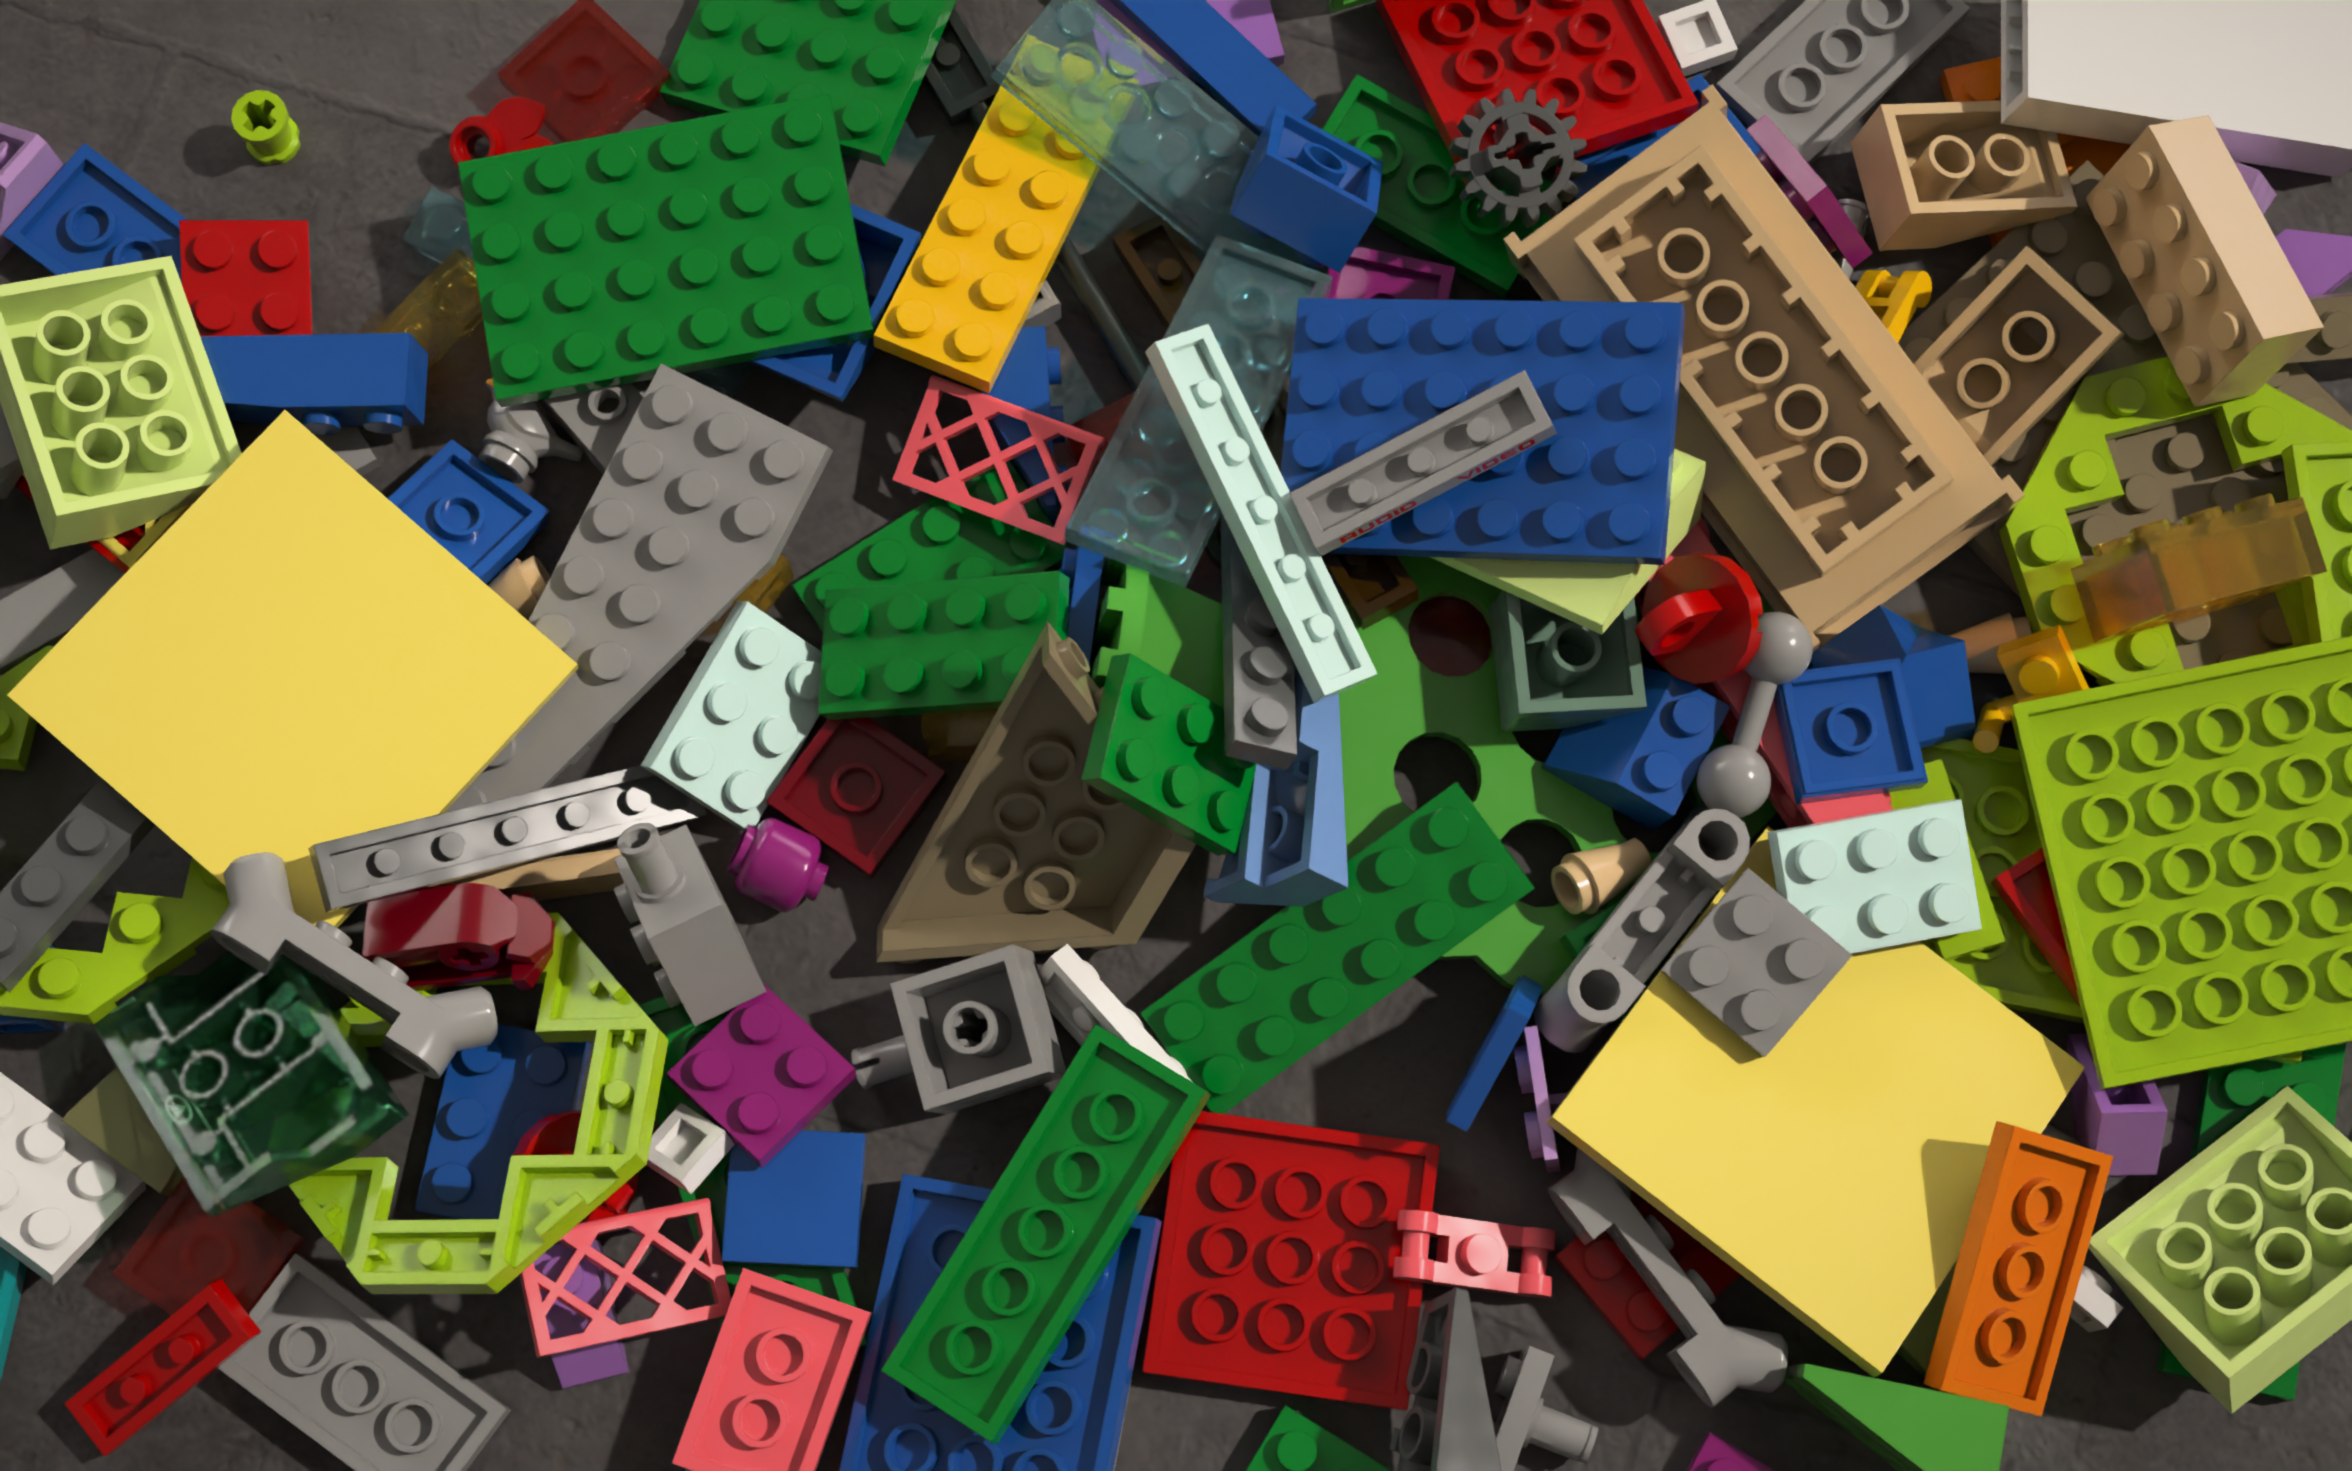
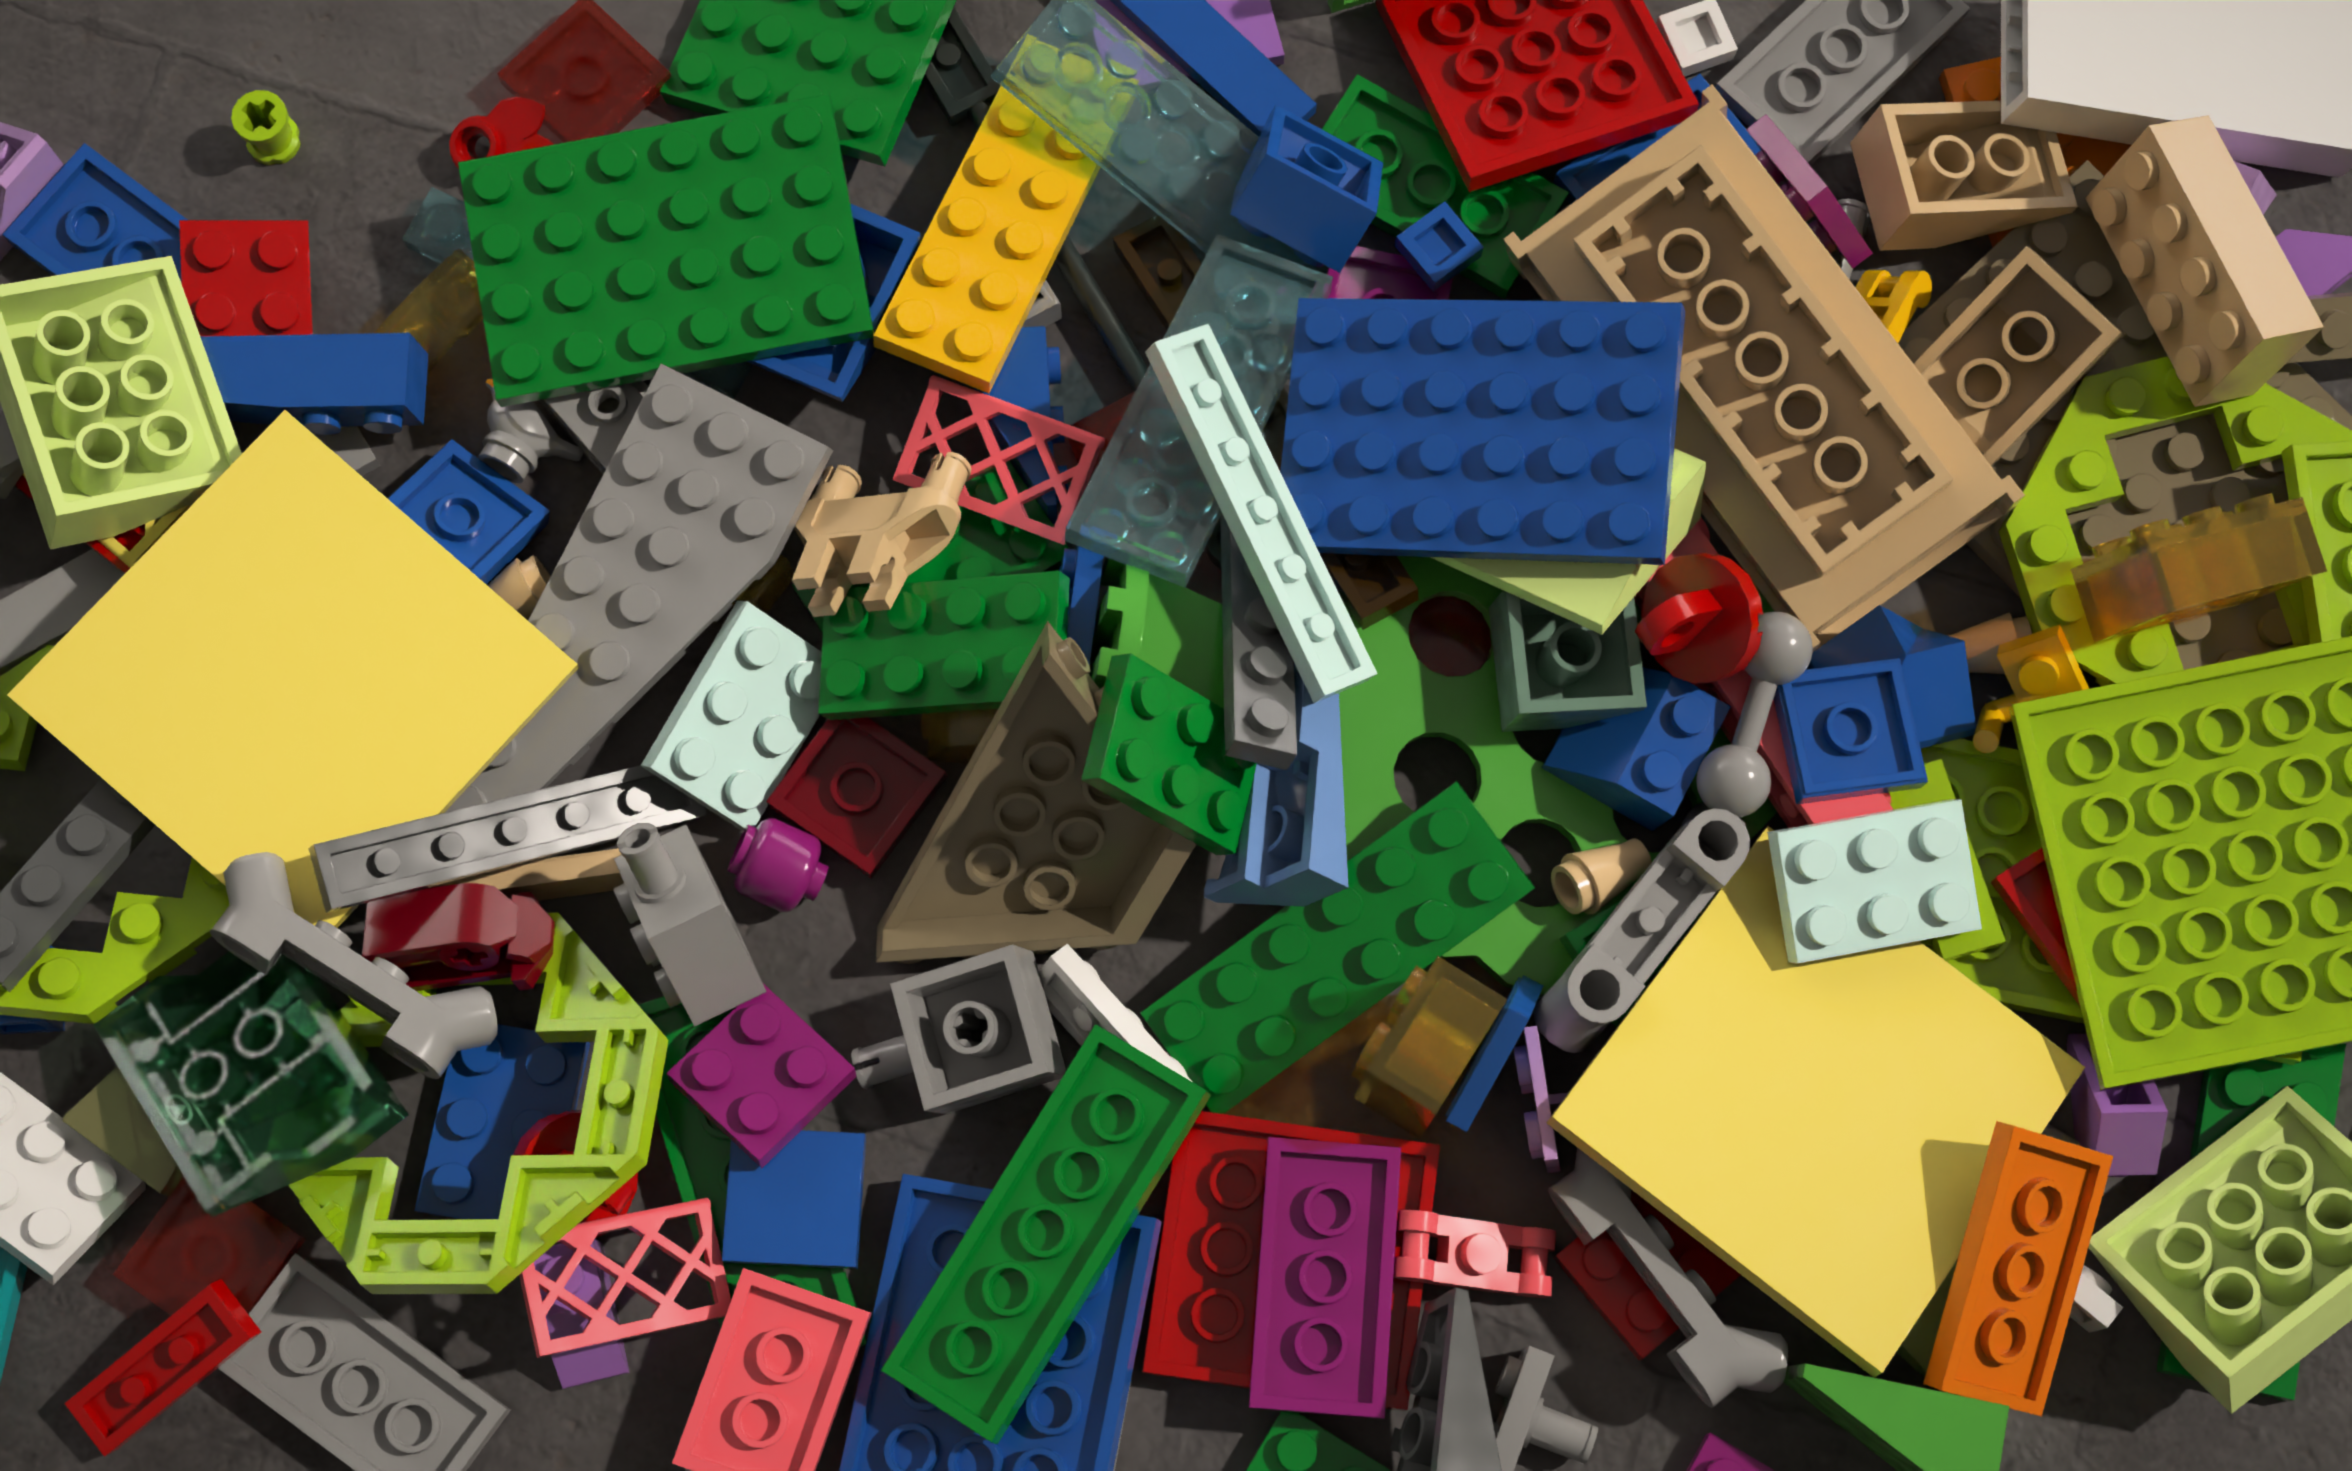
(687, 1148): white plate -> none
(875, 536): none -> tan connector
(1325, 1278): none -> magenta plate
(1423, 463): light grey plate -> none
(1434, 1034): none -> clear yellow brick
(1438, 246): none -> blue plate
(1514, 131): dark grey gear -> none
(1756, 962): light grey plate -> none

